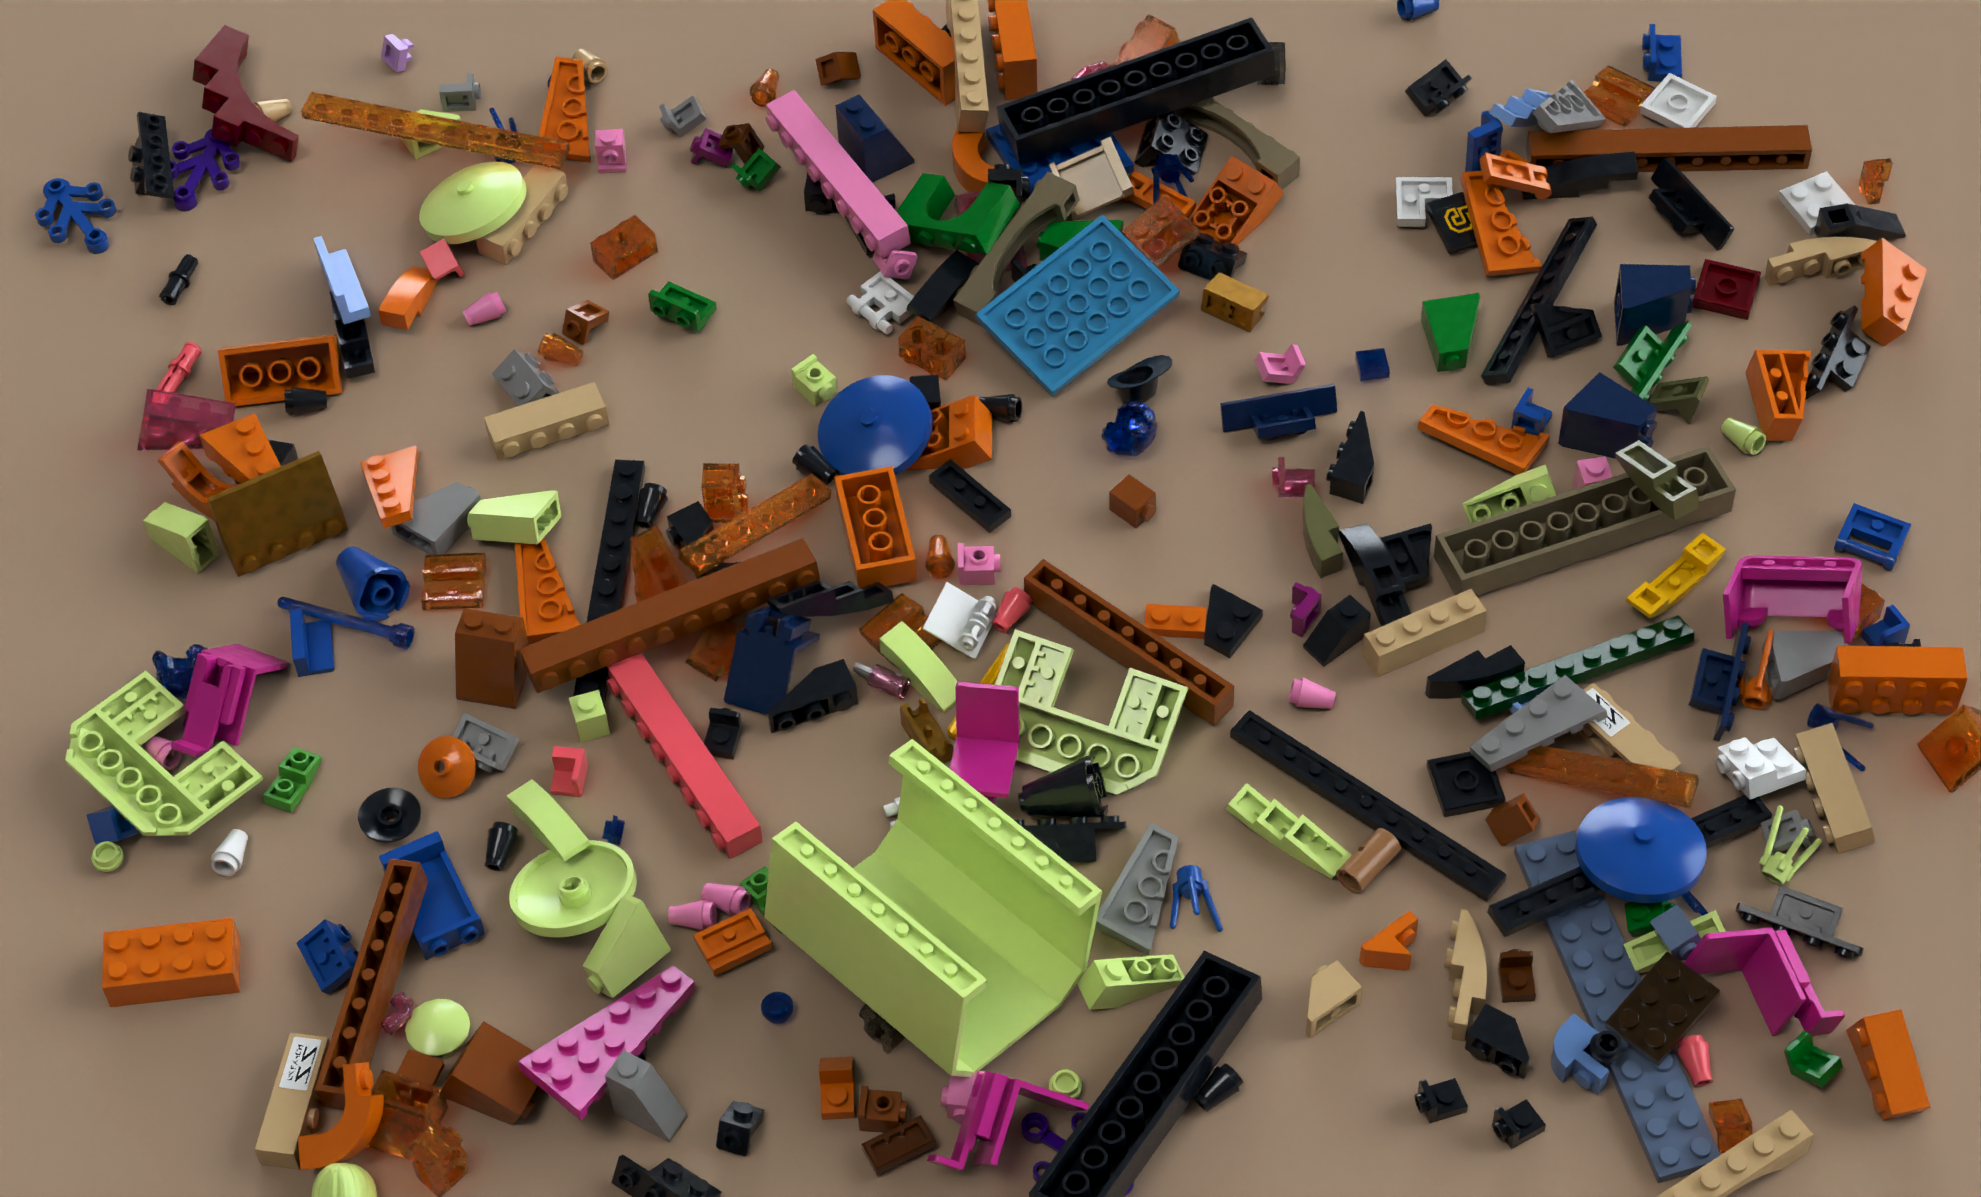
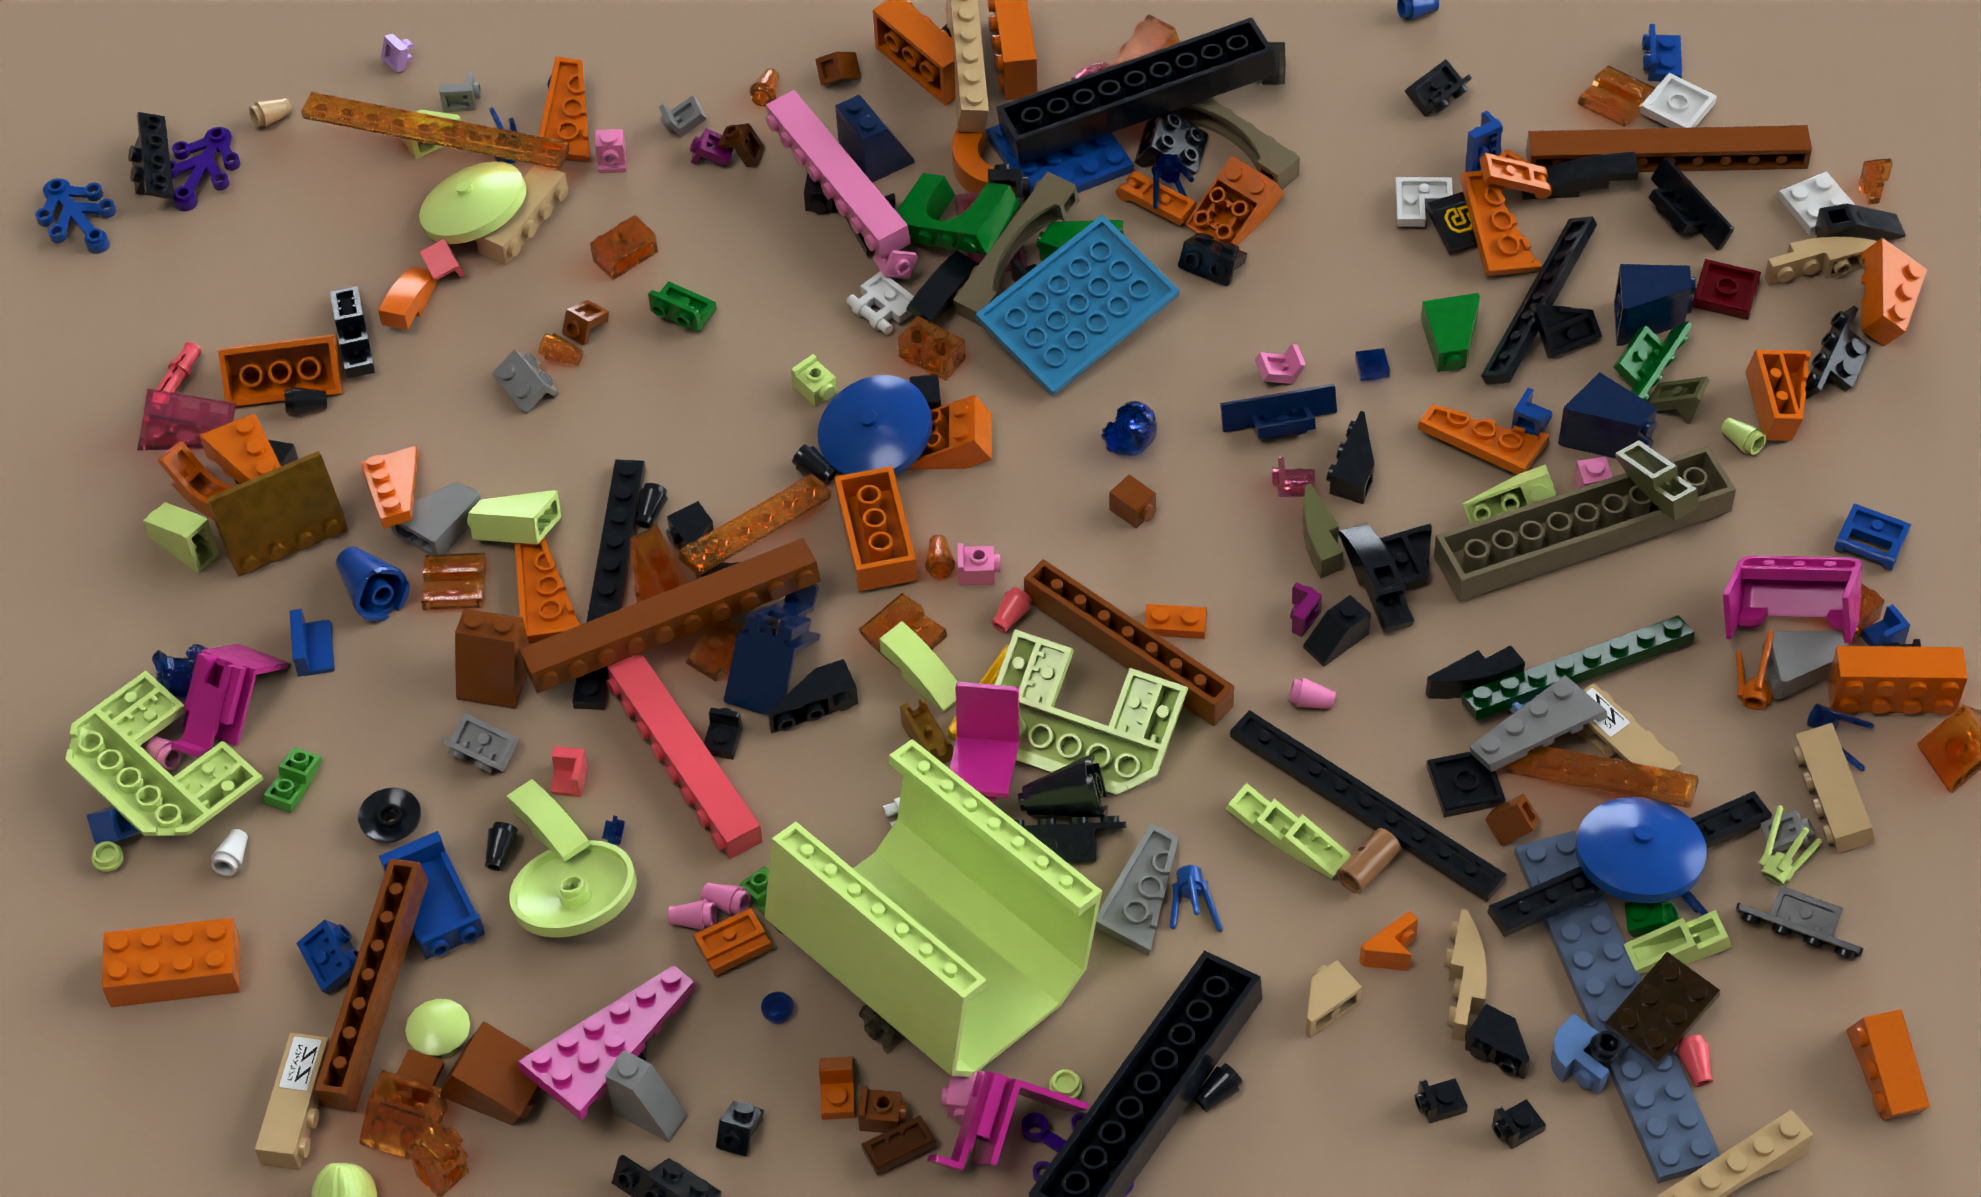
(178, 280): black axle -> none
(235, 115): dark red arch -> none
(343, 283): light blue fence -> none
(354, 1129): orange arch -> none
(401, 634): clear blue piece -> none
(401, 1015): clear pink arm -> none
(458, 770): orange dish -> none
(485, 309): bright pink cone -> none
(546, 421): tan brick -> none
(589, 716): yellowish green brick -> none
(593, 66): tan cone -> none
(624, 948): yellowish green slope -> none
(723, 491): clear orange brick -> none
(757, 170): green bracket -> none
(824, 600): black slope -> none
(885, 679): clear pink piece -> none
(961, 619): white hinge -> none
(970, 496): black plate -> none
(1004, 406): black cone -> none
(1097, 176): tan panel -> none
(1125, 980): yellowish green slope -> none
(1141, 379): black piece -> none
(1161, 232): clear orange slope -> none
(1229, 621): black wing -> none
(1233, 302): pearl gold hinge -> none
(1424, 632): tan brick -> none
(1516, 976): reddish brown bracket -> none
(1519, 111): light blue slope -> none
(1568, 111): light grey wing -> none
(1676, 932): sand blue brick -> none
(1679, 578): yellow slope -> none
(1716, 681): dark blue bracket -> none
(1730, 1122): clear orange bracket -> none
(1758, 767): white plate -> none
(1772, 975): dark pink piece -> none
(1810, 1061): green bracket -> none

